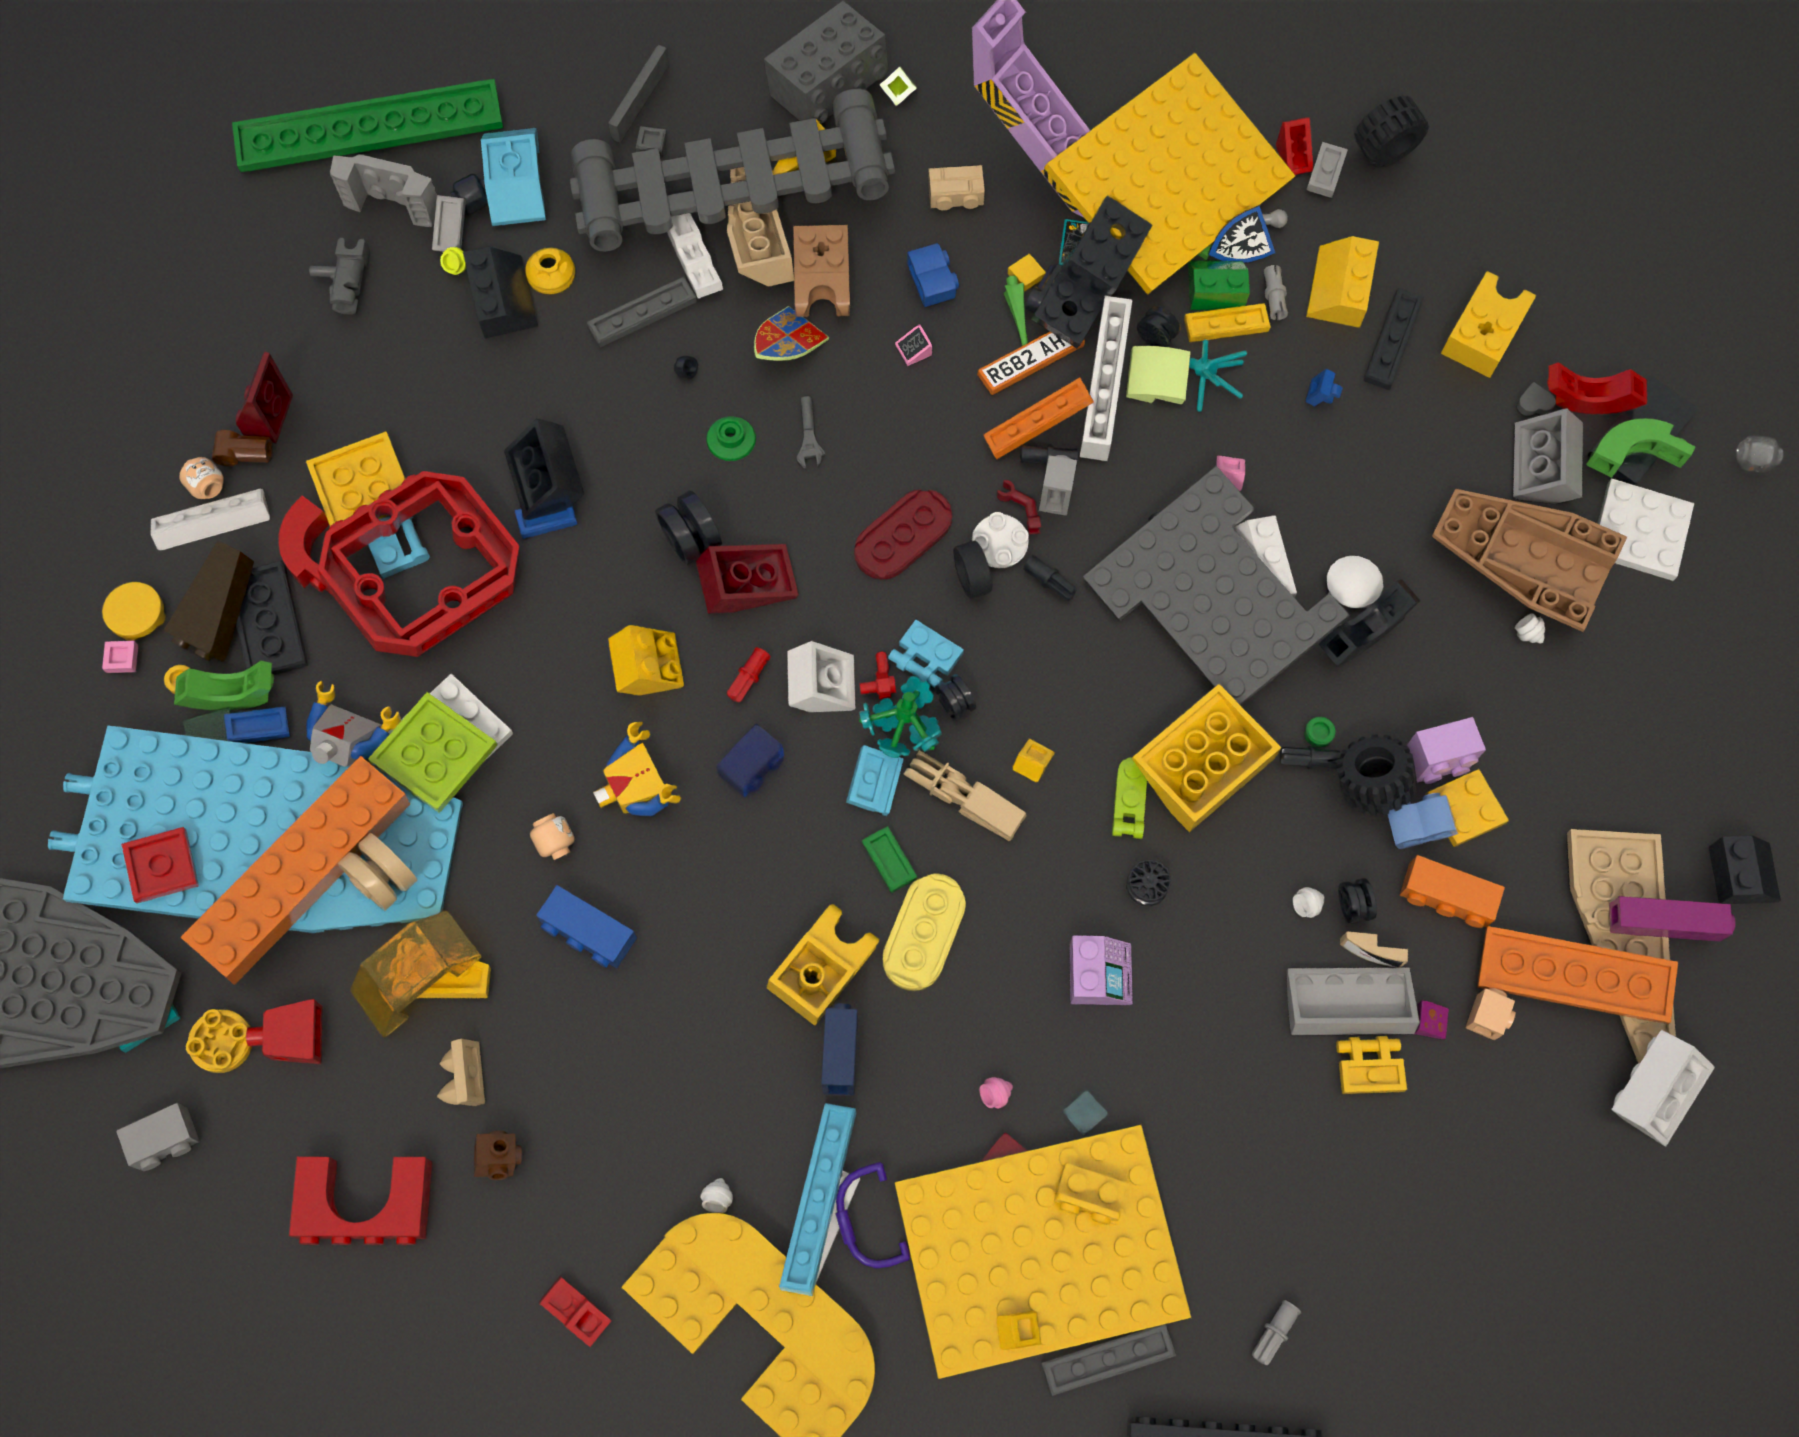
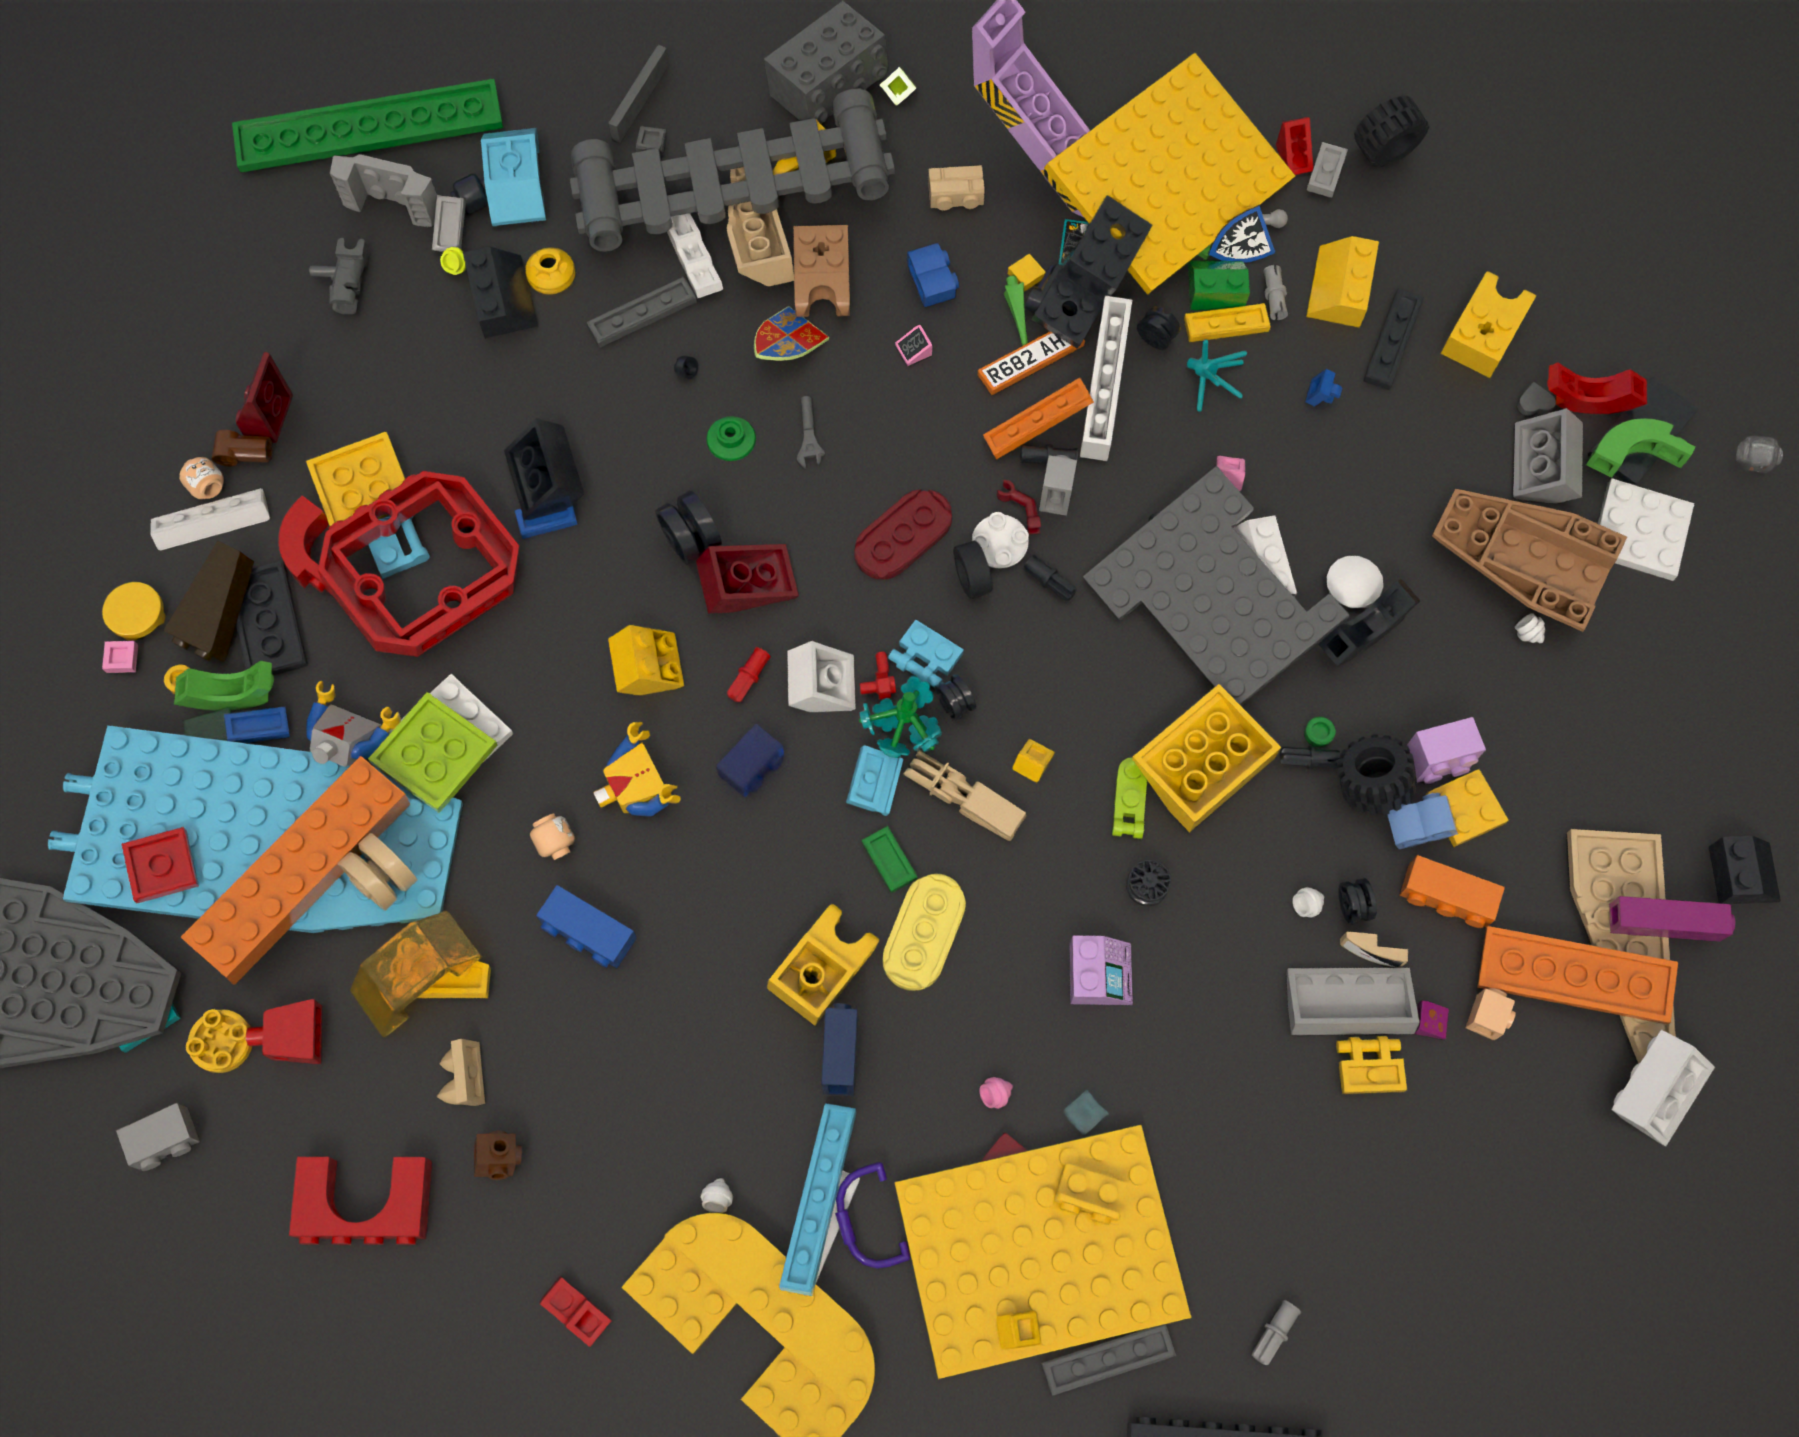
(1158, 374): yellowish green slope -> none

